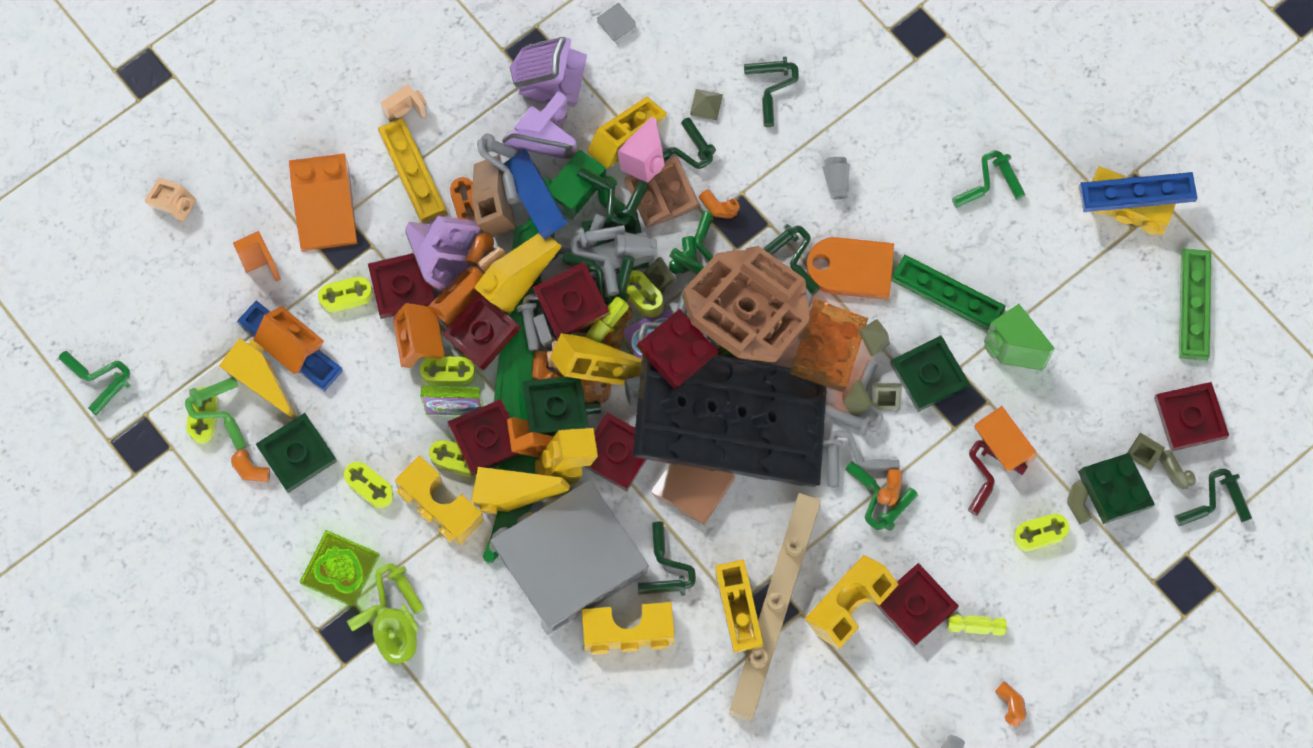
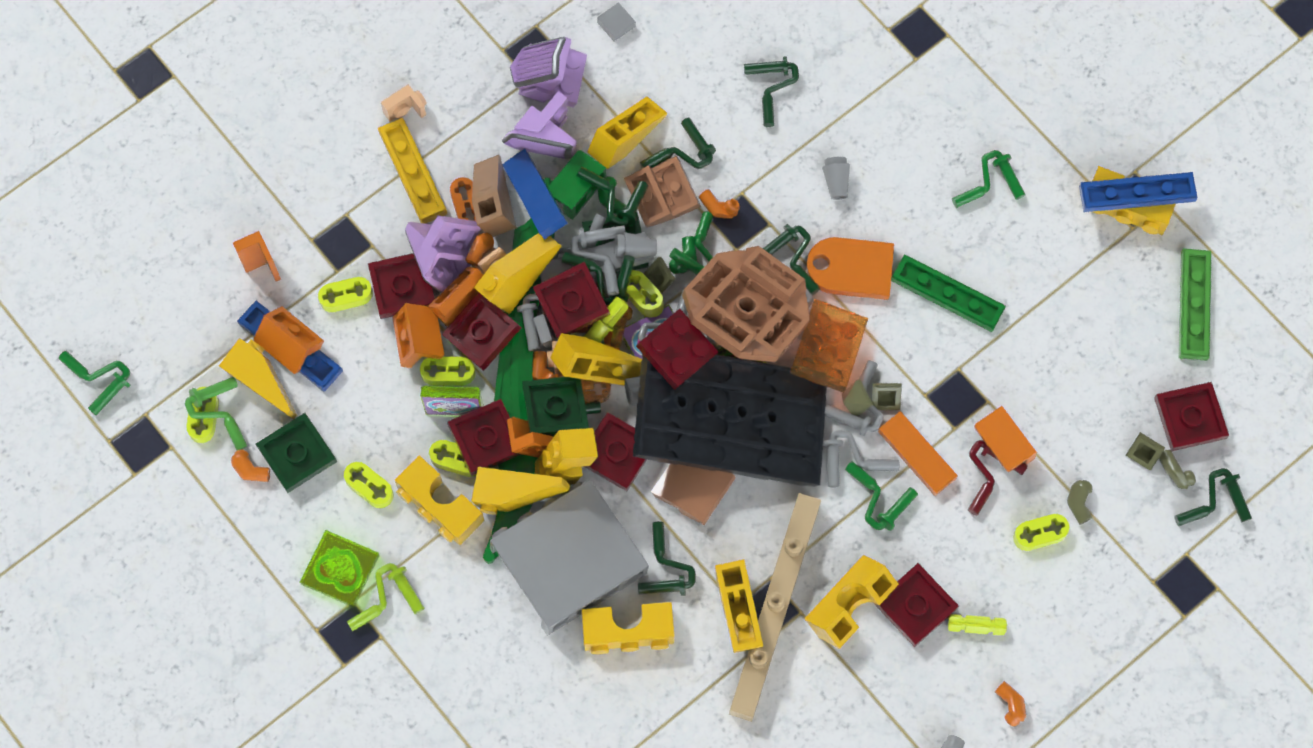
(171, 199): light nougat bracket -> none
(323, 201): orange slope -> none
(395, 634): lime hat -> none
(487, 144): light grey piece -> none
(642, 152): bright pink slope -> none
(706, 104): olive slope -> none
(874, 337): olive slope -> none
(893, 488): orange arm -> none
(917, 453): none -> orange tile
(929, 373): dark green plate -> none
(1018, 341): bright green slope -> none
(1116, 488): dark green plate -> none

